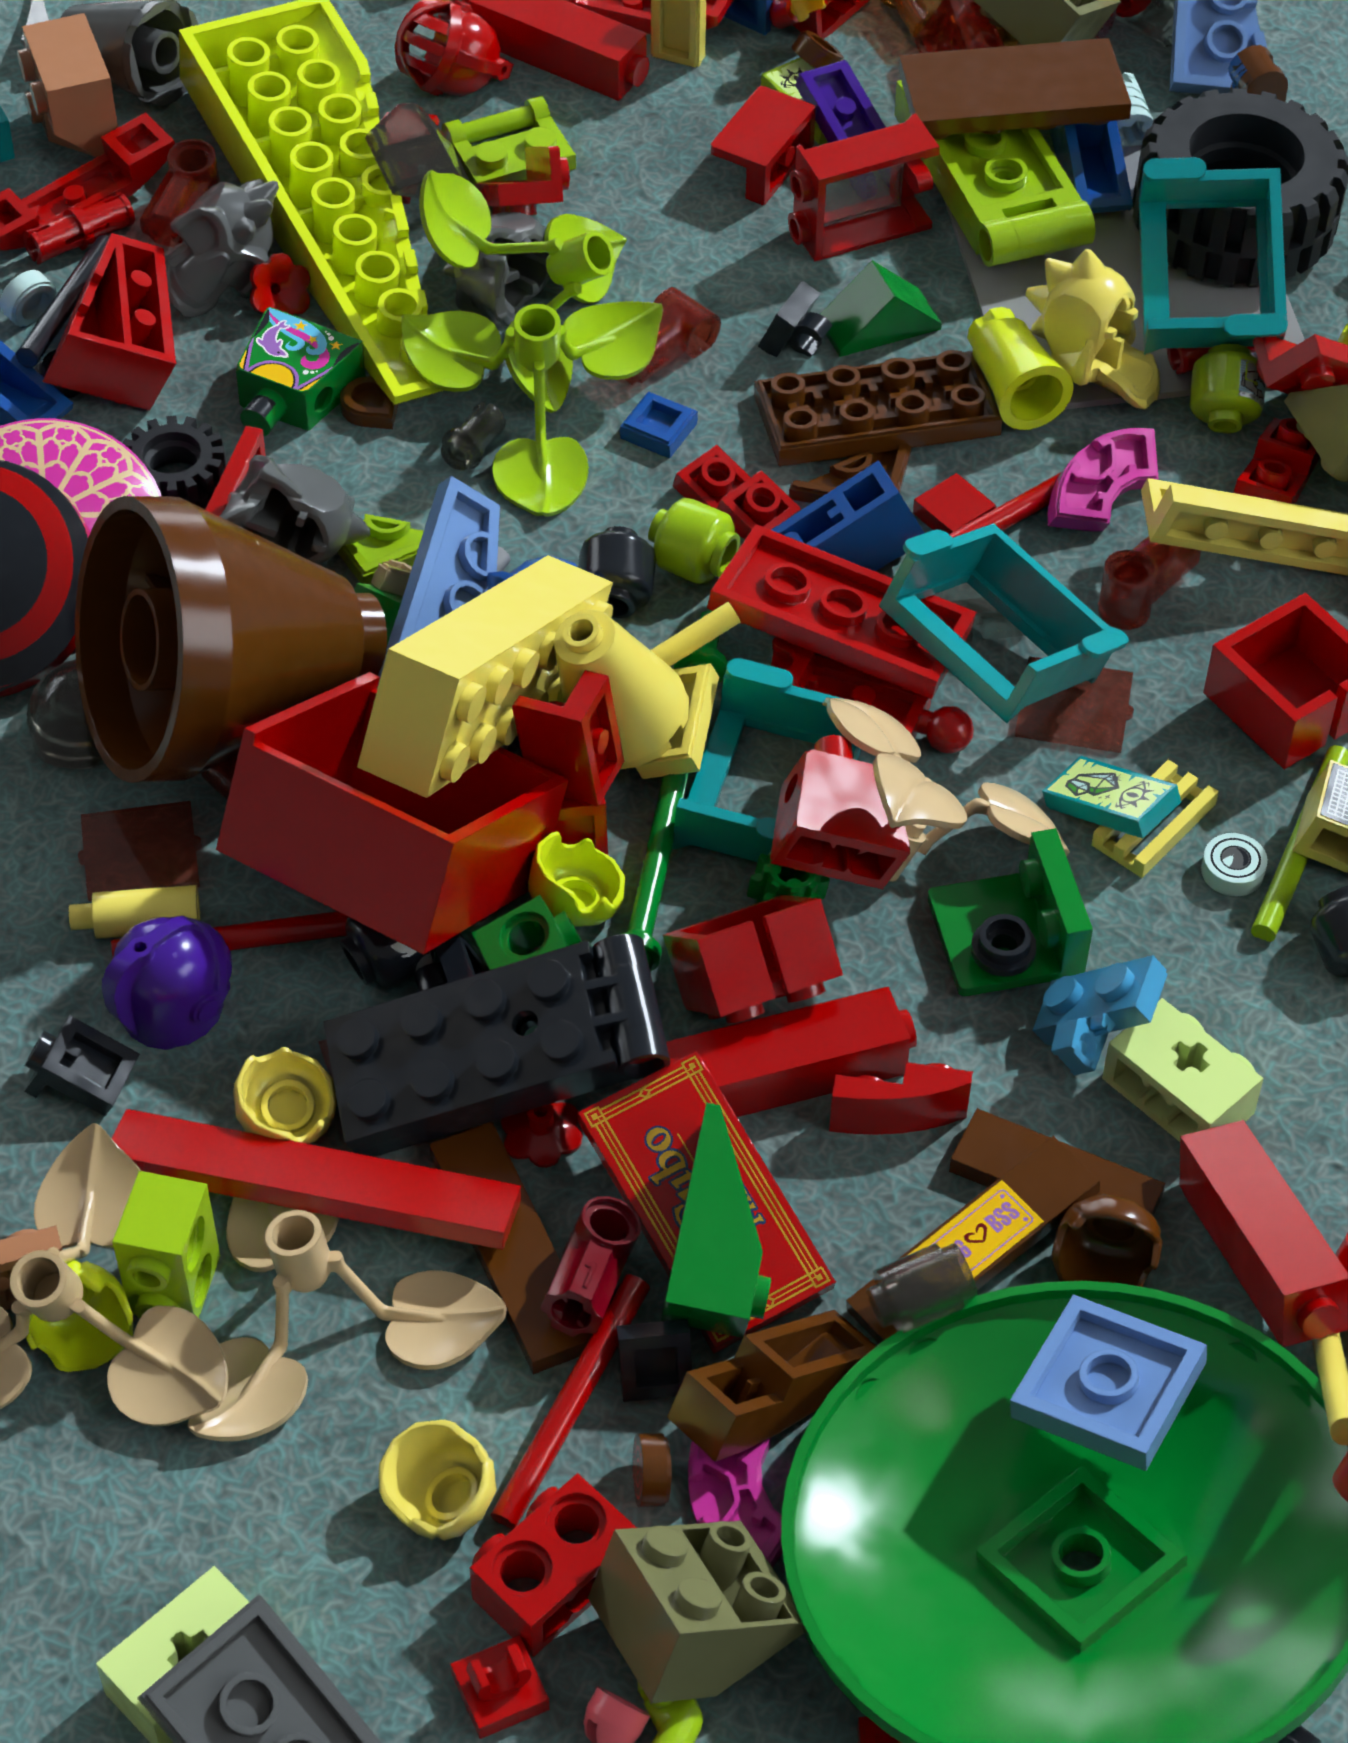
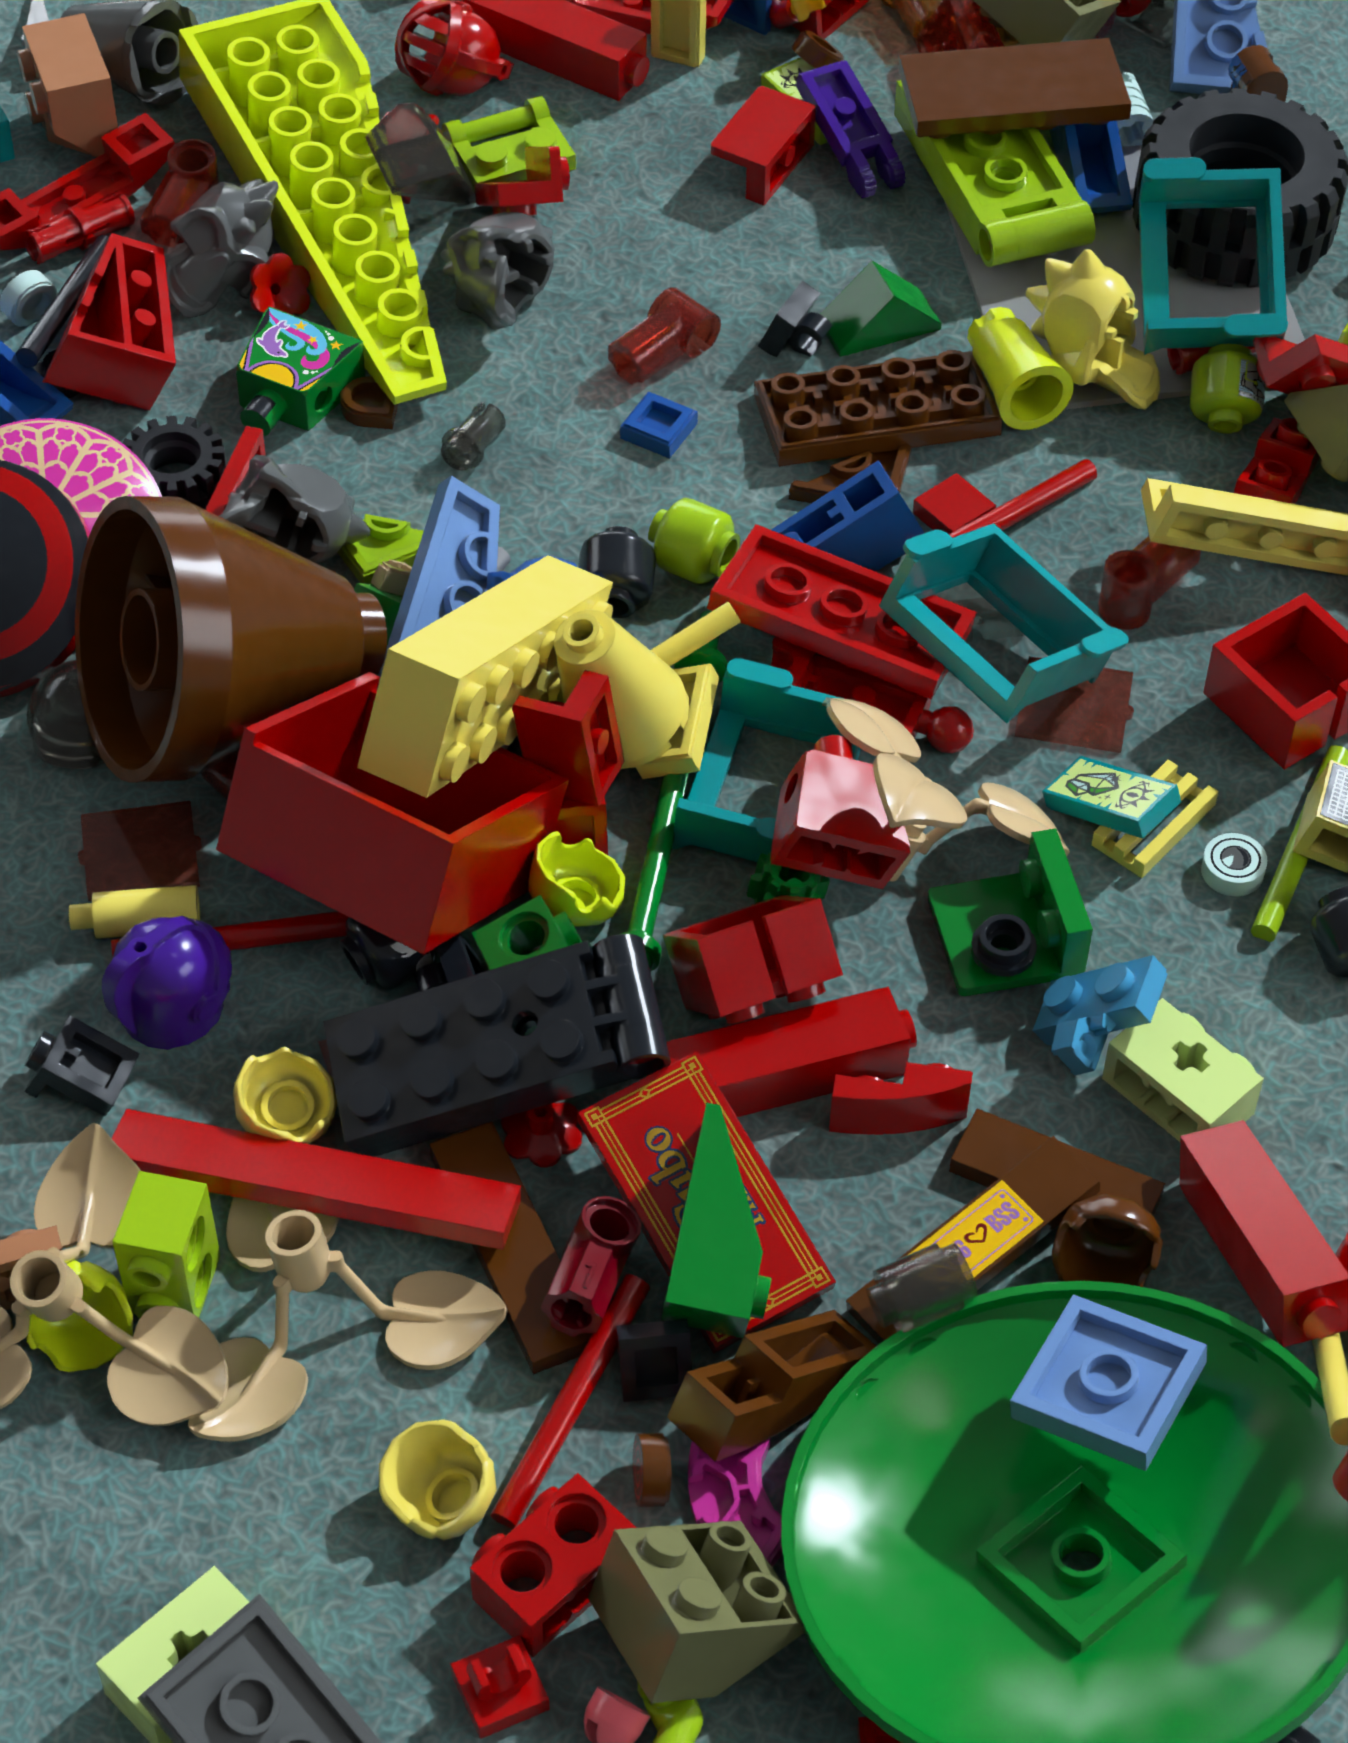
(457, 346): lime plant -> none
(578, 259): lime plant -> none
(727, 487): red slope -> none
(861, 189): red window -> none
(1099, 475): dark pink tile -> none

